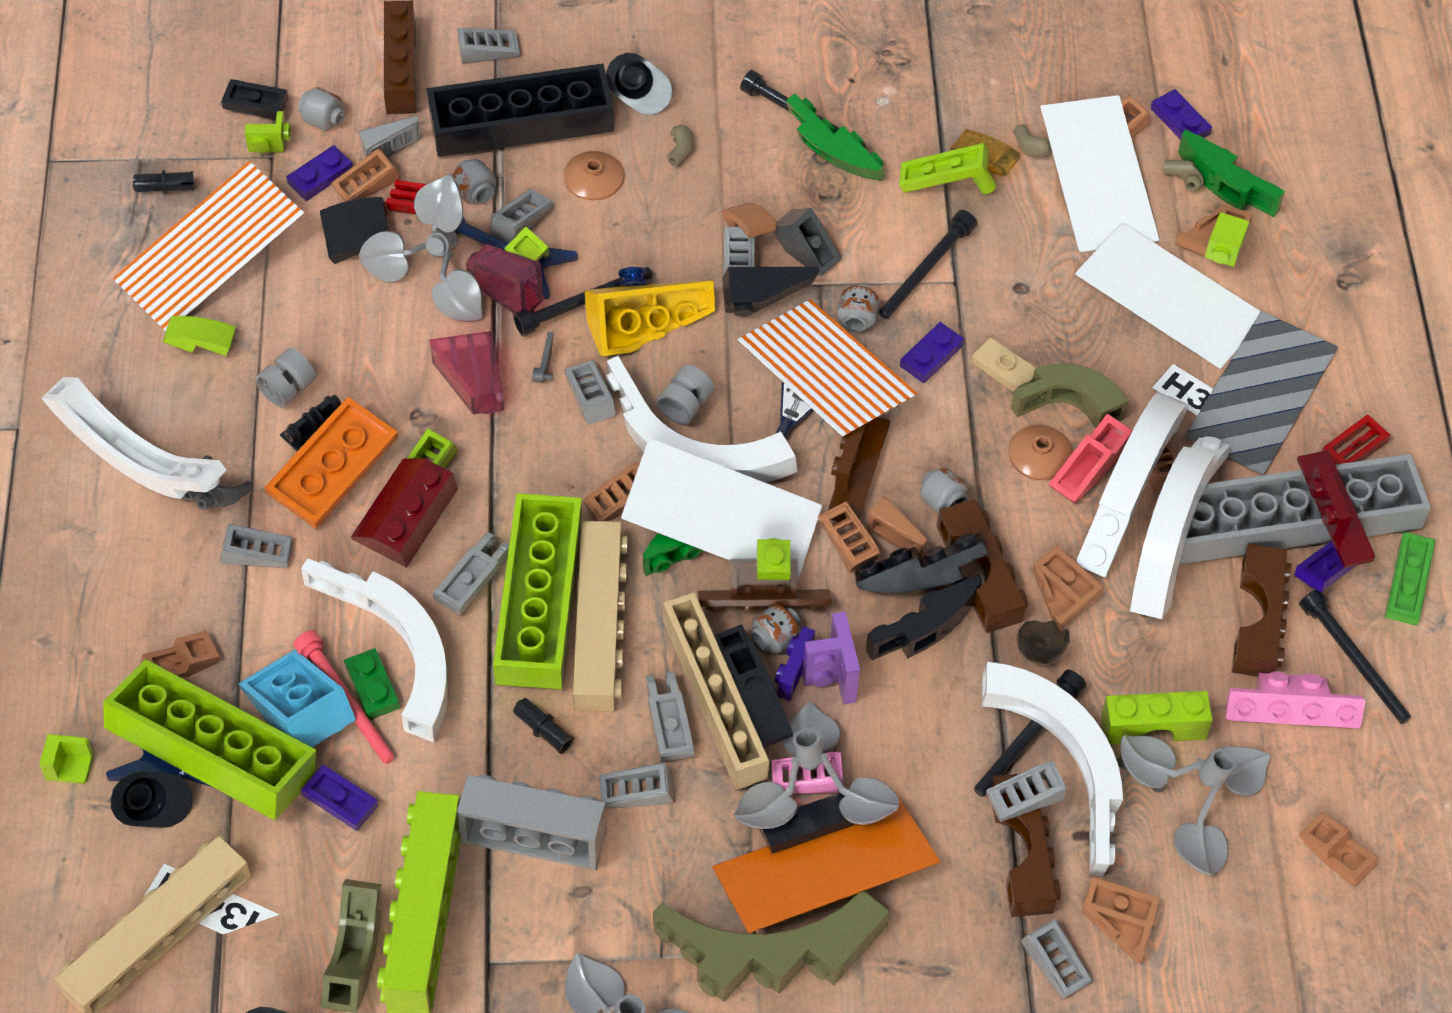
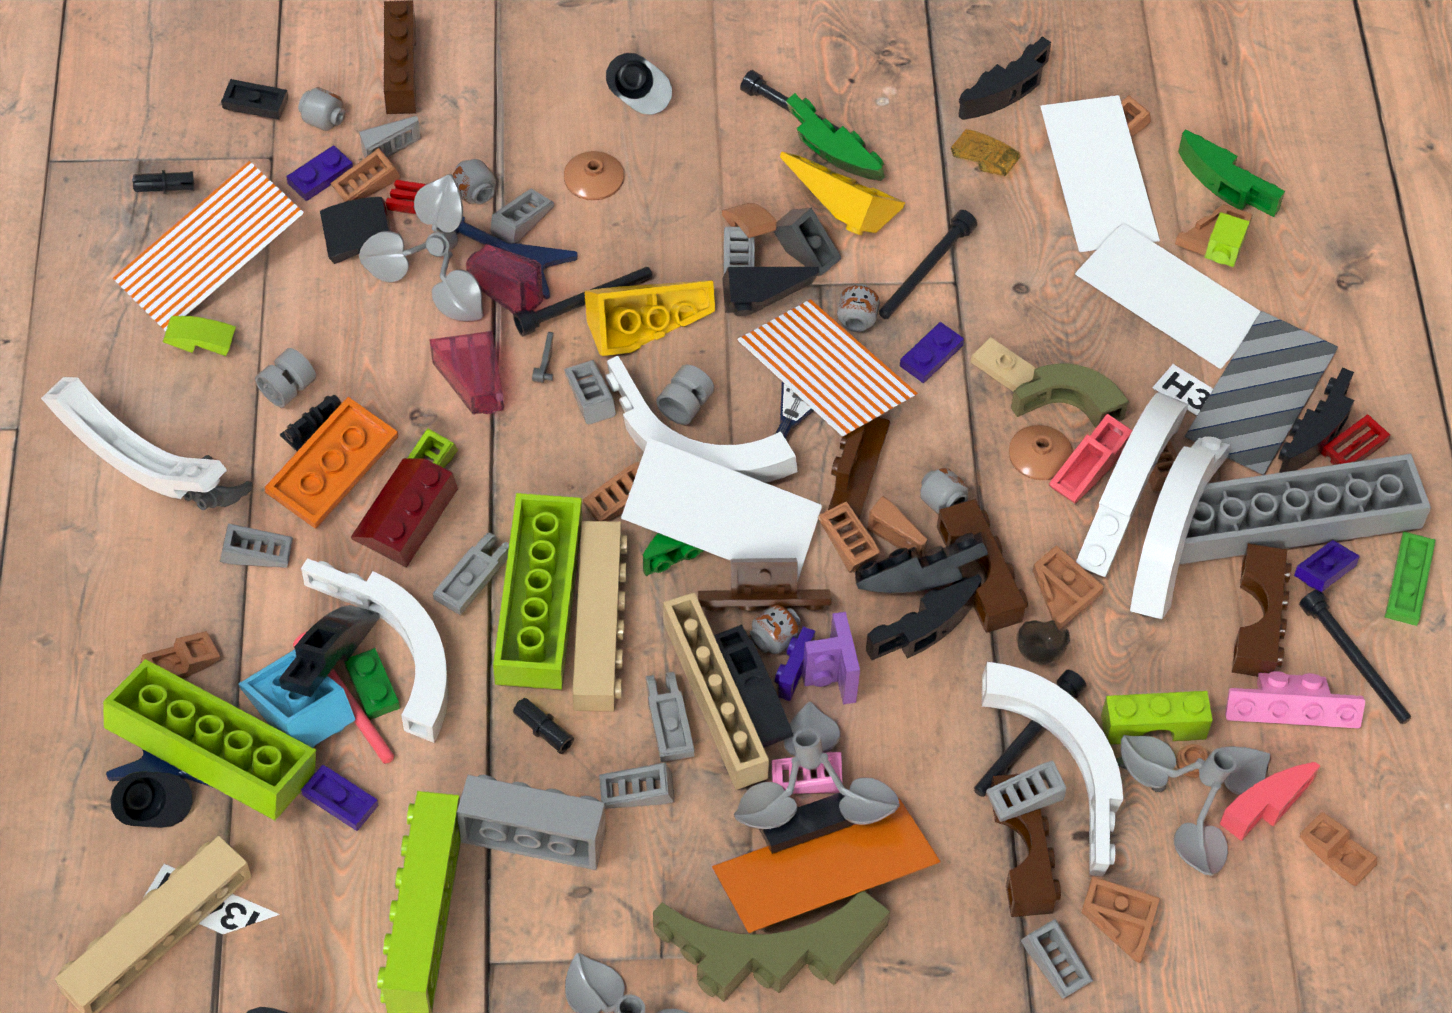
(66, 759): lime panel -> none
(268, 137): lime bracket -> none
(322, 646): none -> black slope
(354, 948): olive arch -> none
(471, 50): light grey slope -> none
(520, 109): black brick -> none
(528, 245): lime panel -> none
(632, 276): clear blue bush -> none
(684, 144): dark tan arm -> none
(773, 559): lime bracket -> none
(847, 201): none -> yellow wedge
(948, 167): lime piece -> none
(1005, 86): none -> black slope
(1030, 144): dark tan arm -> none
(1180, 115): dark purple plate -> none
(1187, 170): dark tan arm -> none
(1189, 755): none -> nougat plate
(1268, 799): none -> coral slope
(1318, 426): none -> black slope
(1336, 509): dark red bracket -> none

